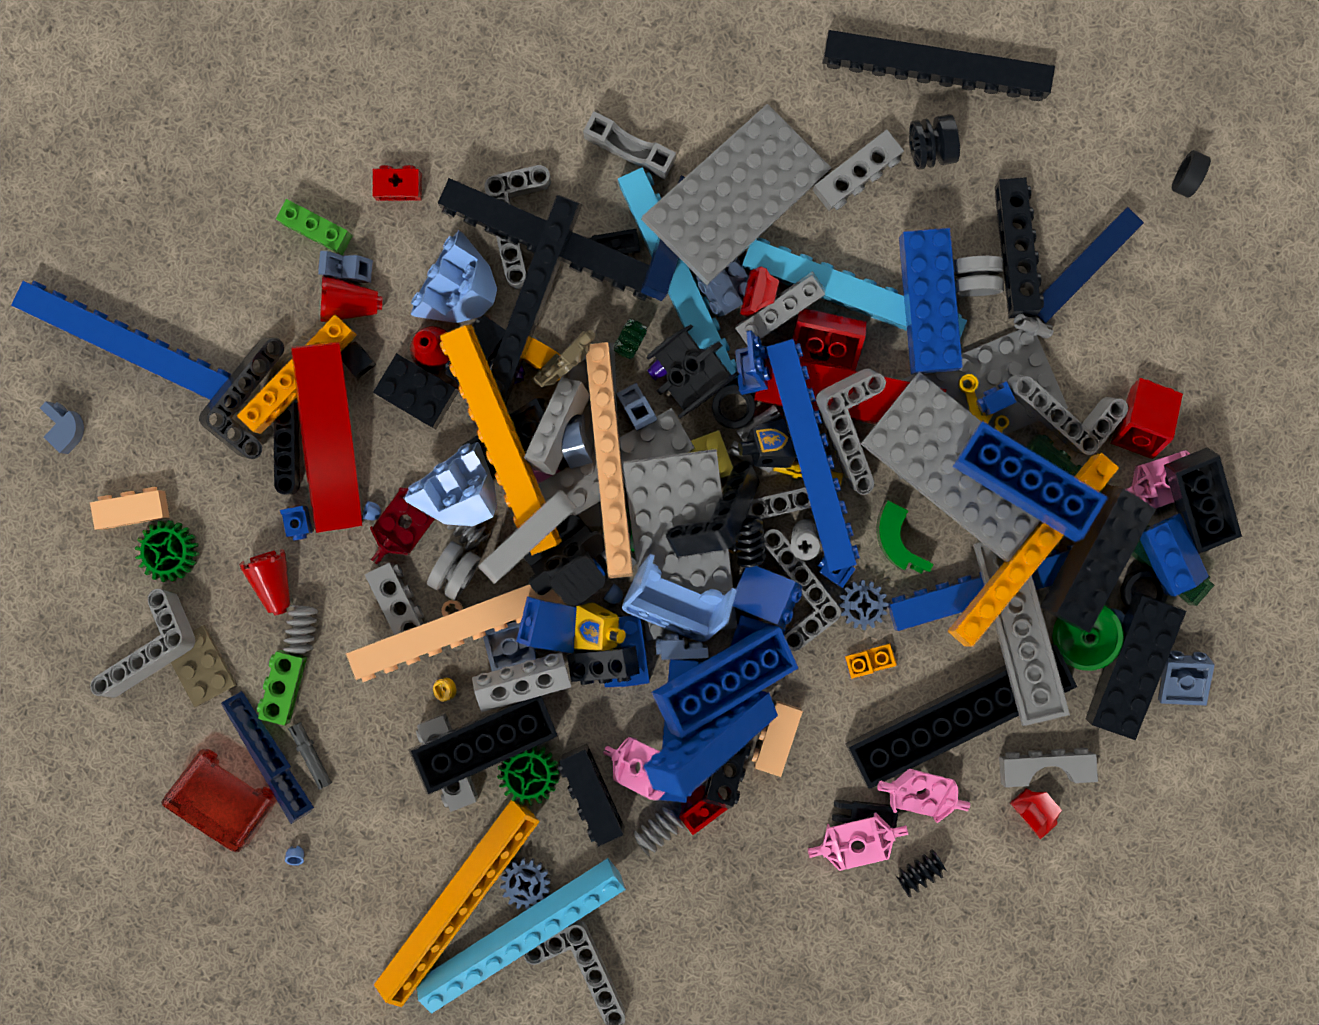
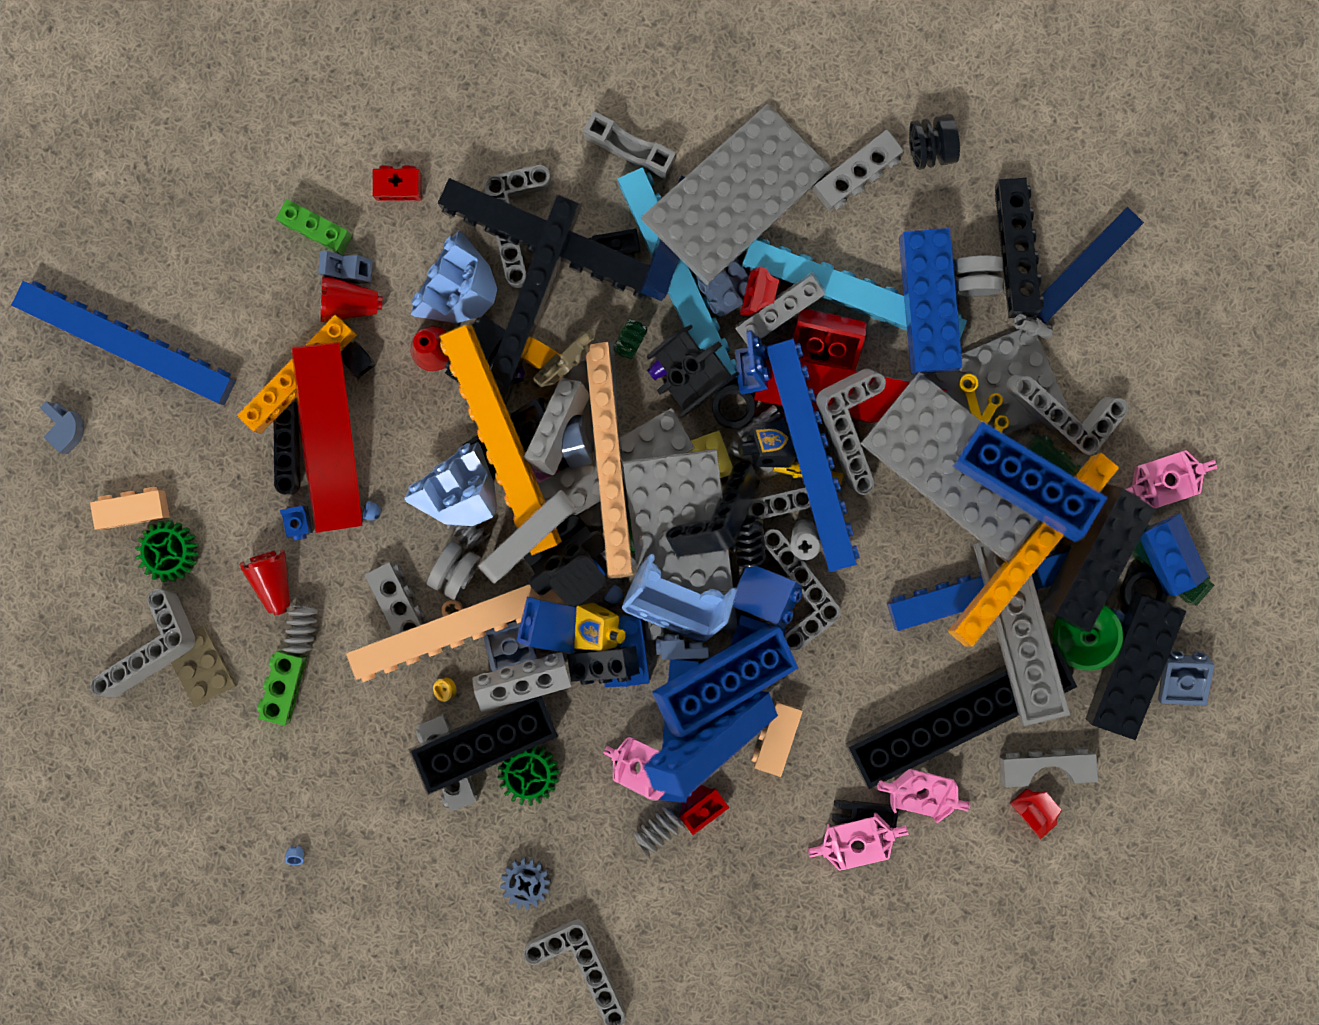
(219, 802): clear red windscreen -> none
(239, 396): black beam -> none
(267, 757): dark blue slope -> none
(309, 755): dark grey pin -> none
(391, 535): dark red plate -> none
(416, 391): black brick -> none
(456, 903): light orange brick -> none
(520, 935): medium azure brick -> none
(591, 794): black brick -> none
(636, 407): sand blue brick -> none
(730, 784): black brick -> none
(839, 578): blue brick -> none
(853, 605): sand blue gear -> none
(870, 660): light orange slope -> none
(889, 539): green arch -> none
(920, 873): black piece -> none
(938, 65): black brick -> none
(996, 399): blue brick -> none
(1149, 419): red slope -> none
(1191, 173): black tyre -> none
(1203, 499): black brick -> none

